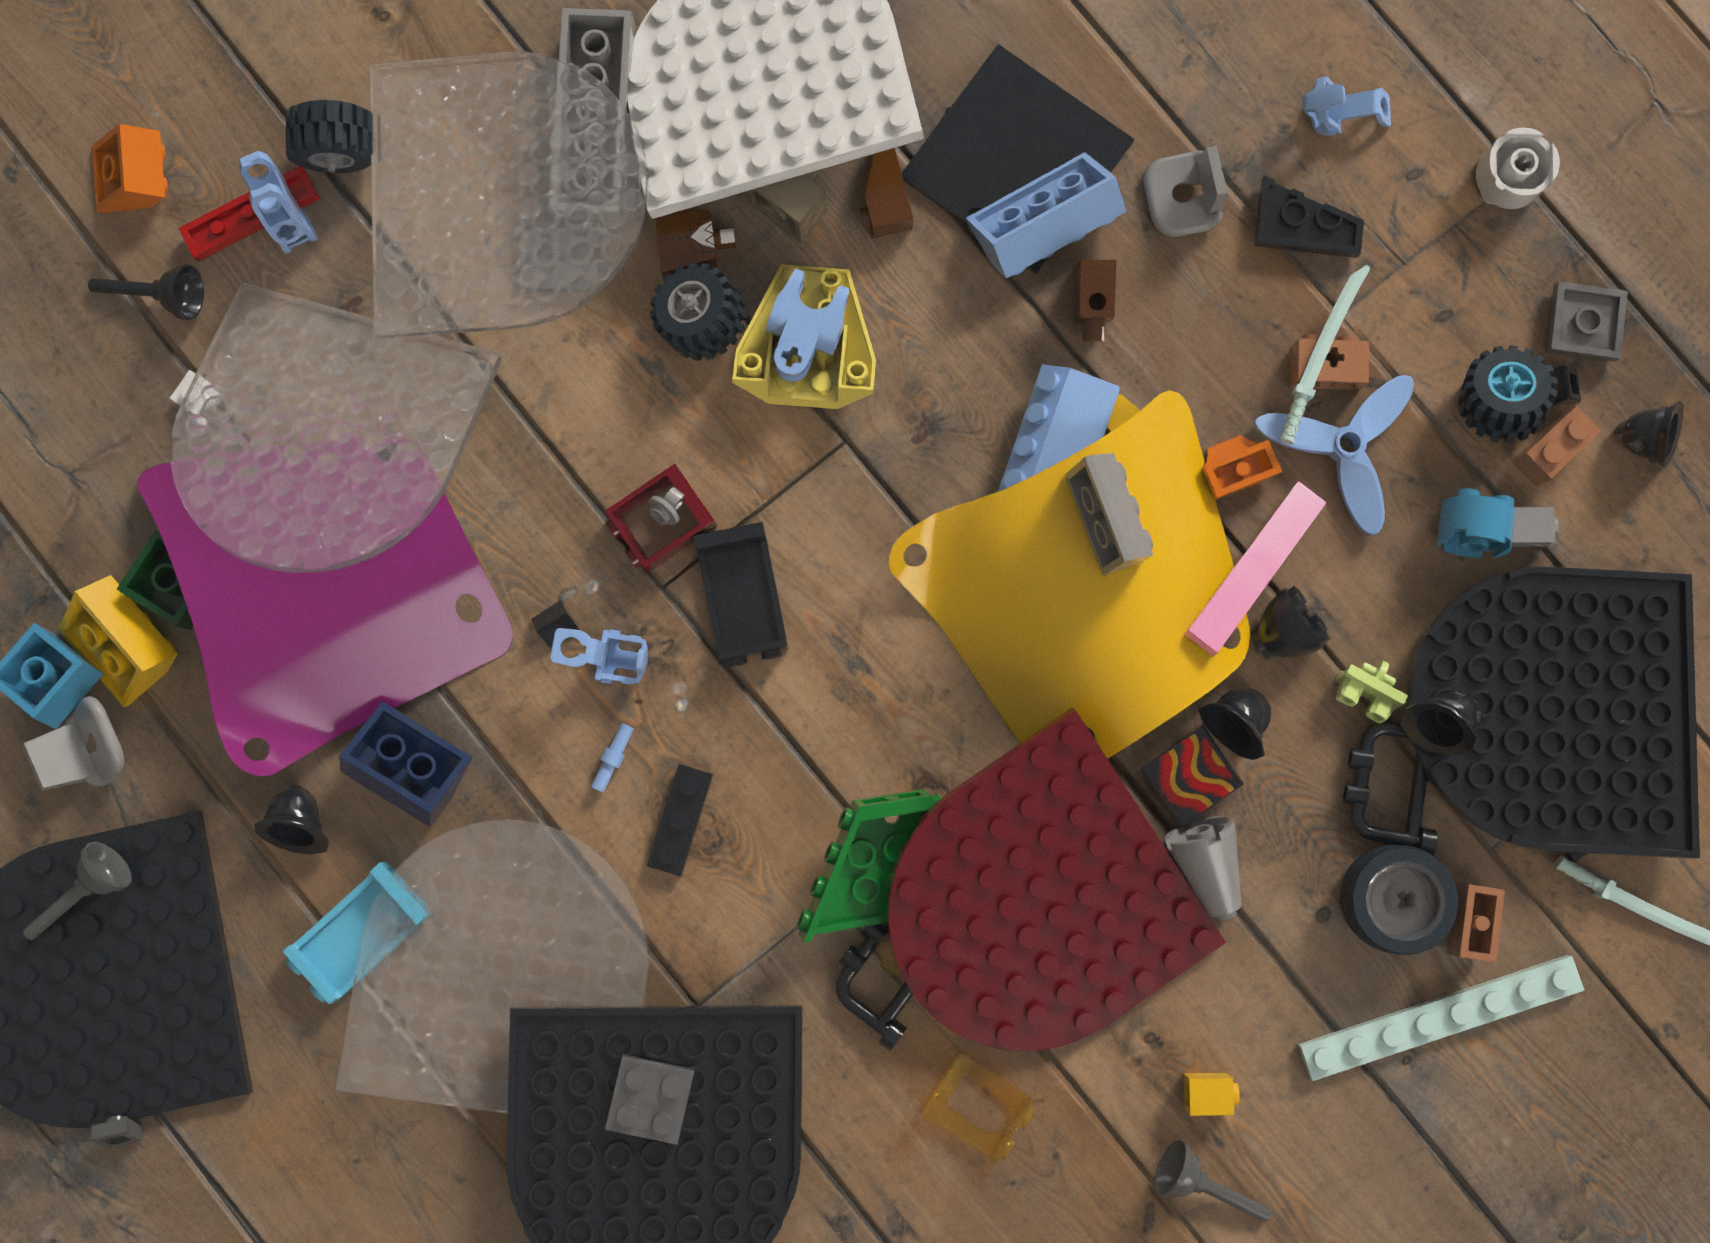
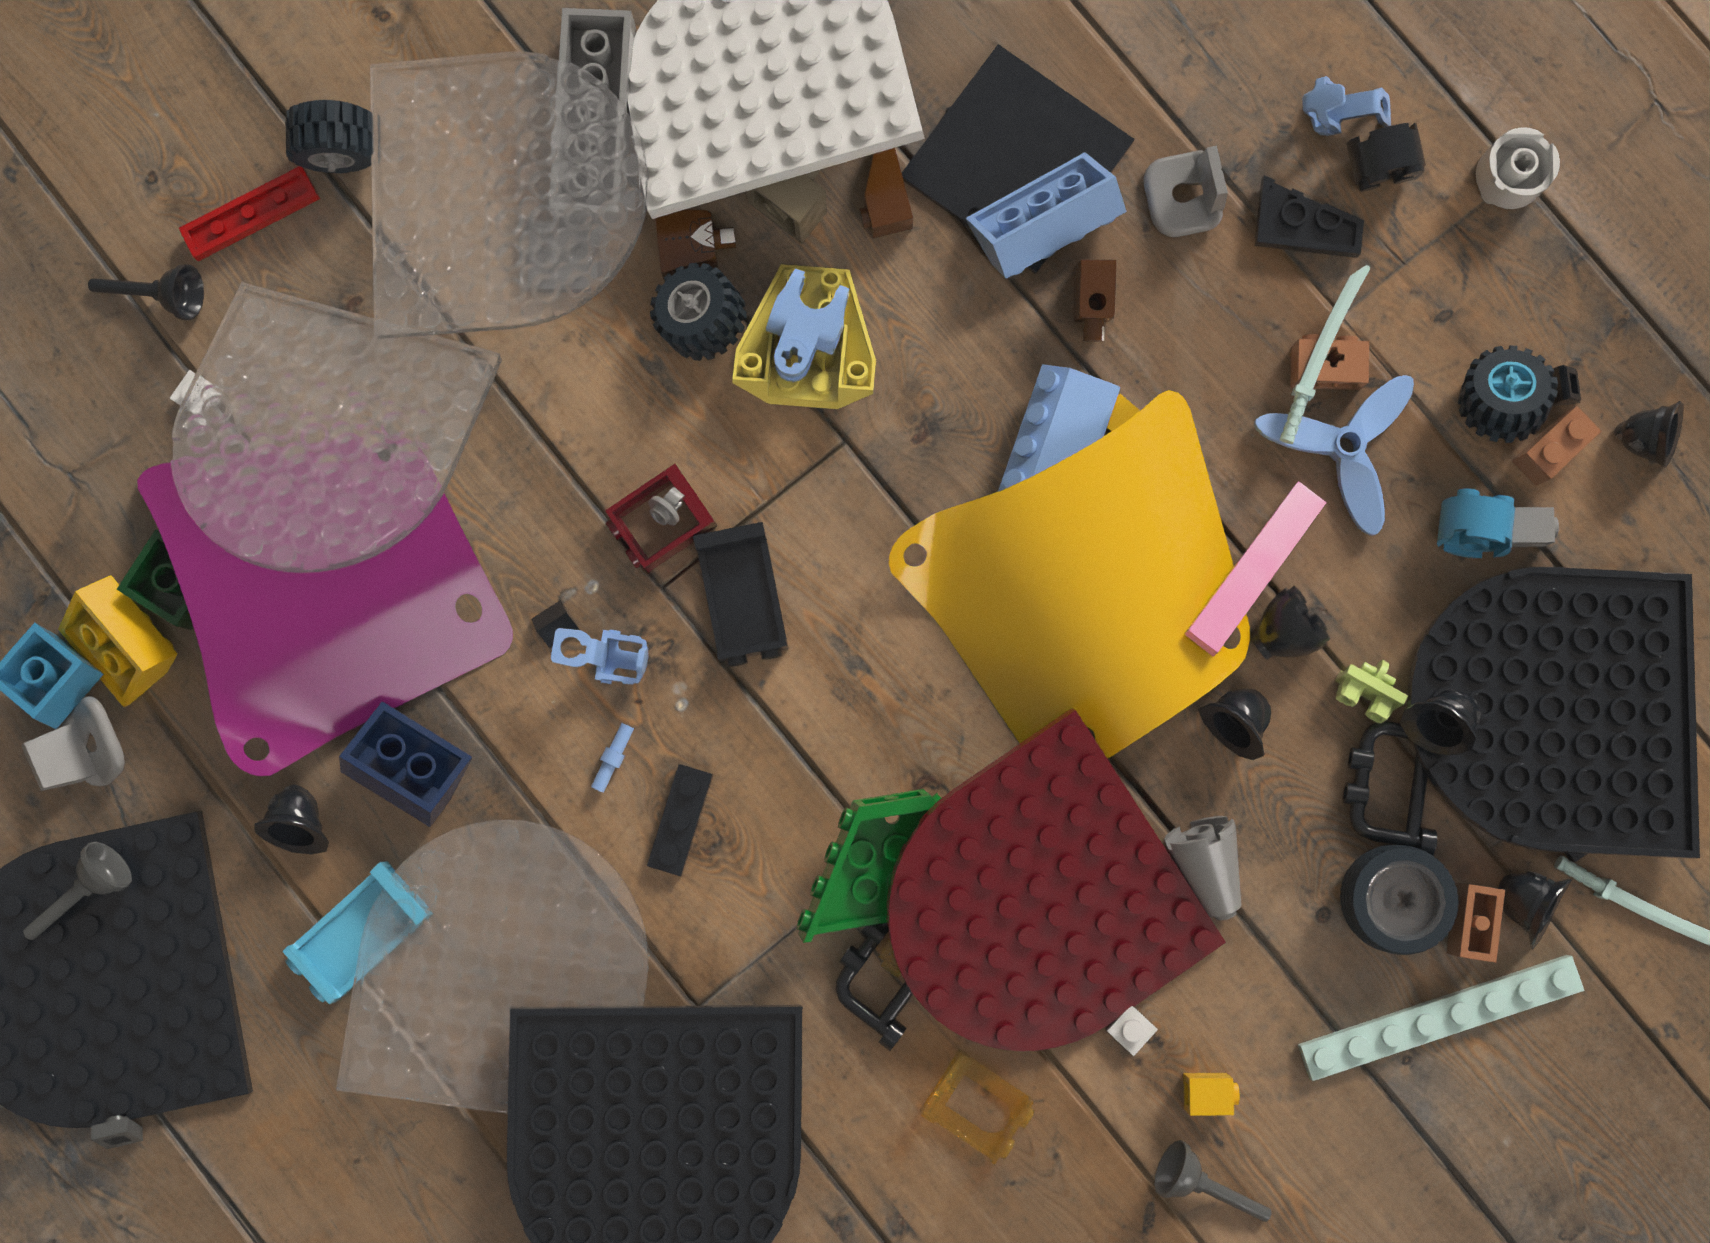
(128, 169): orange slope -> none
(275, 204): light blue piece -> none
(649, 1099): flat silver plate -> none
(1109, 513): light grey slope -> none
(1131, 1030): none -> white plate
(1192, 776): slope -> none
(1239, 465): orange slope -> none
(1386, 155): none -> black brick
(1532, 901): none -> black piece
(1587, 321): flat silver plate -> none

